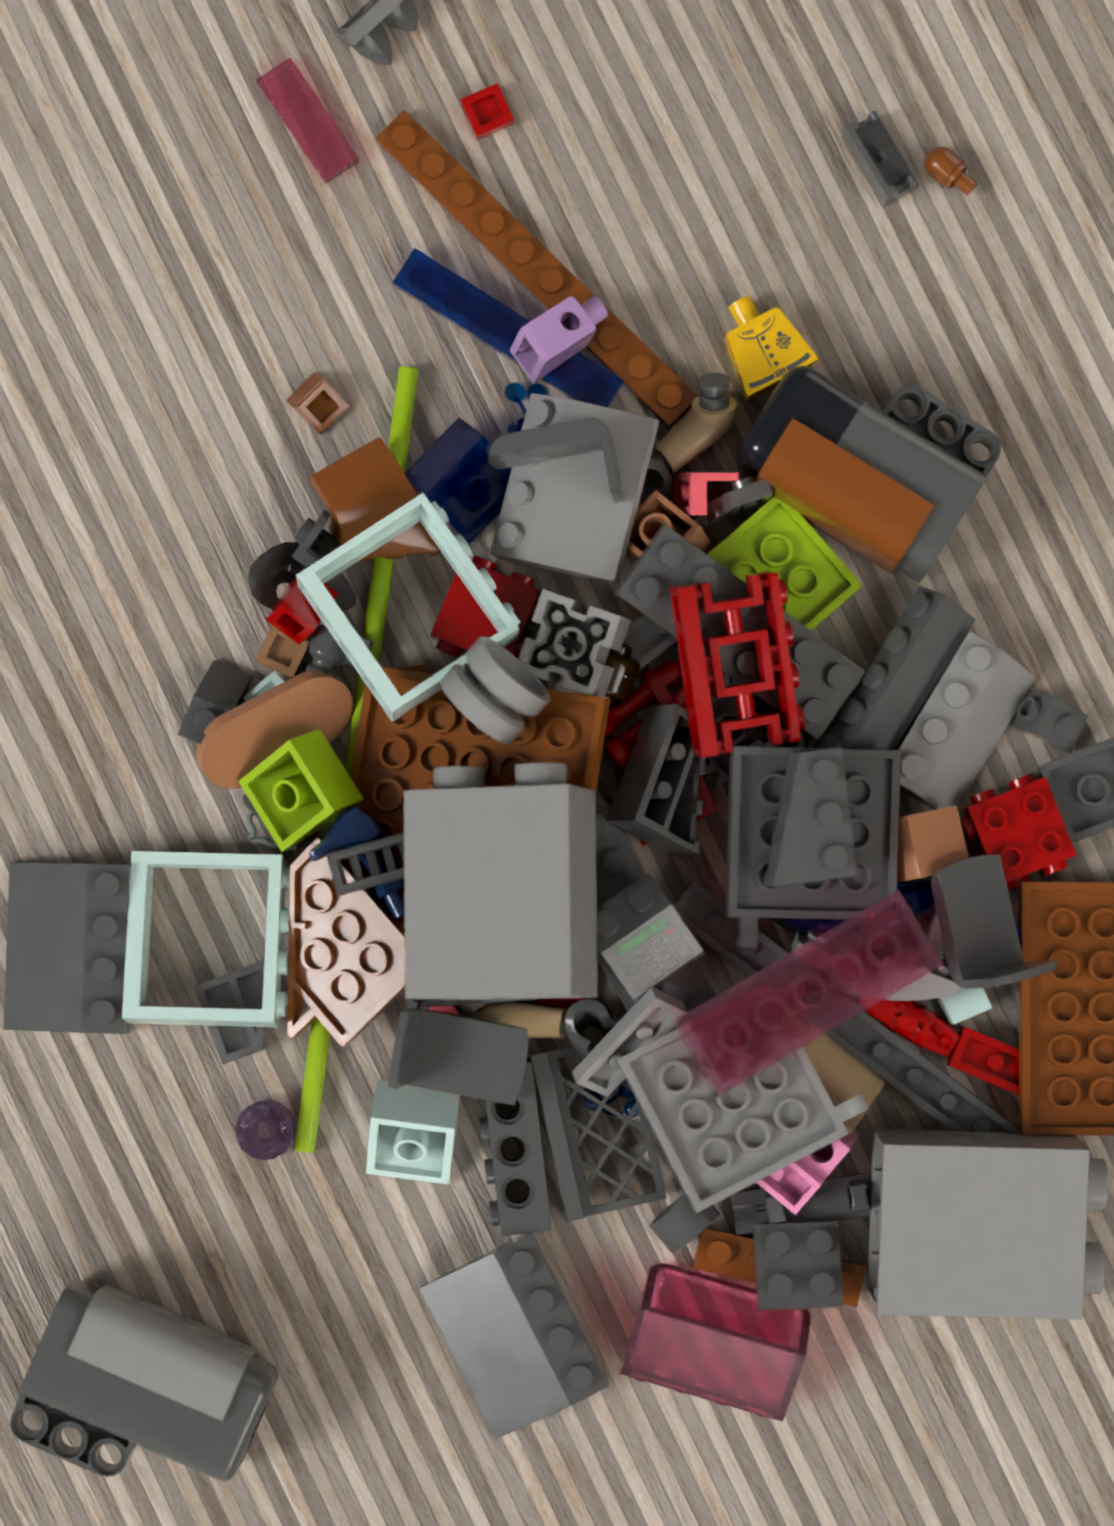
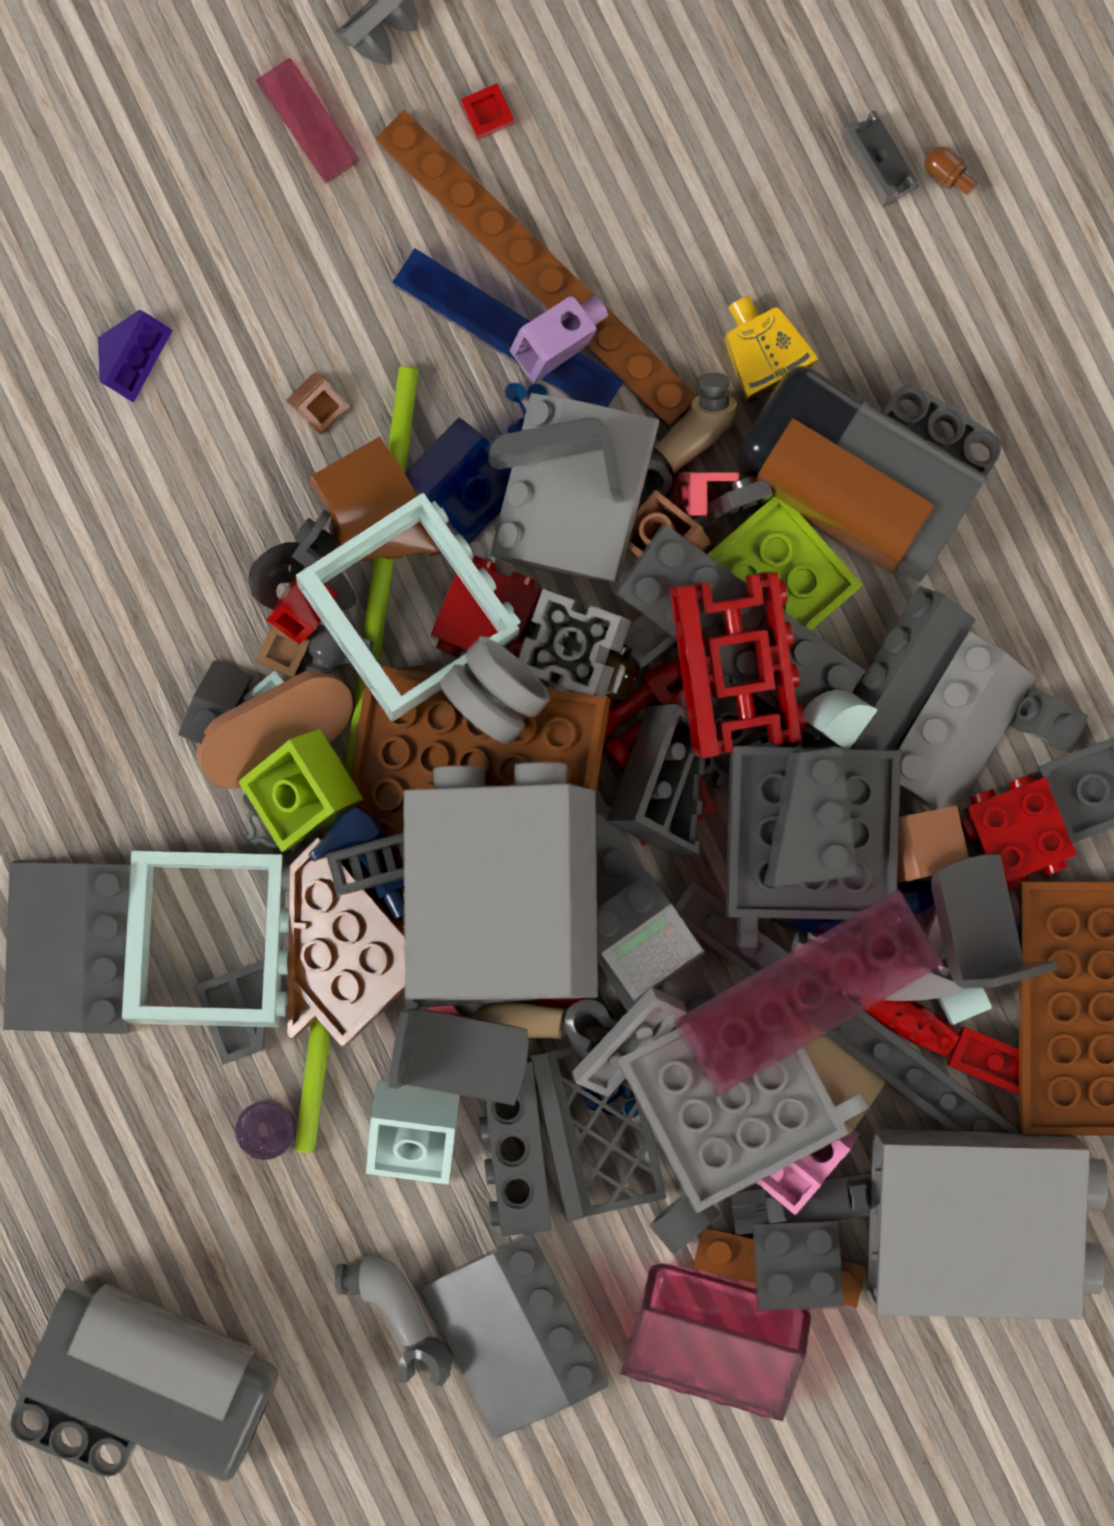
(130, 353): none -> dark purple slope
(388, 1289): none -> piece
(839, 716): none -> light aqua brick

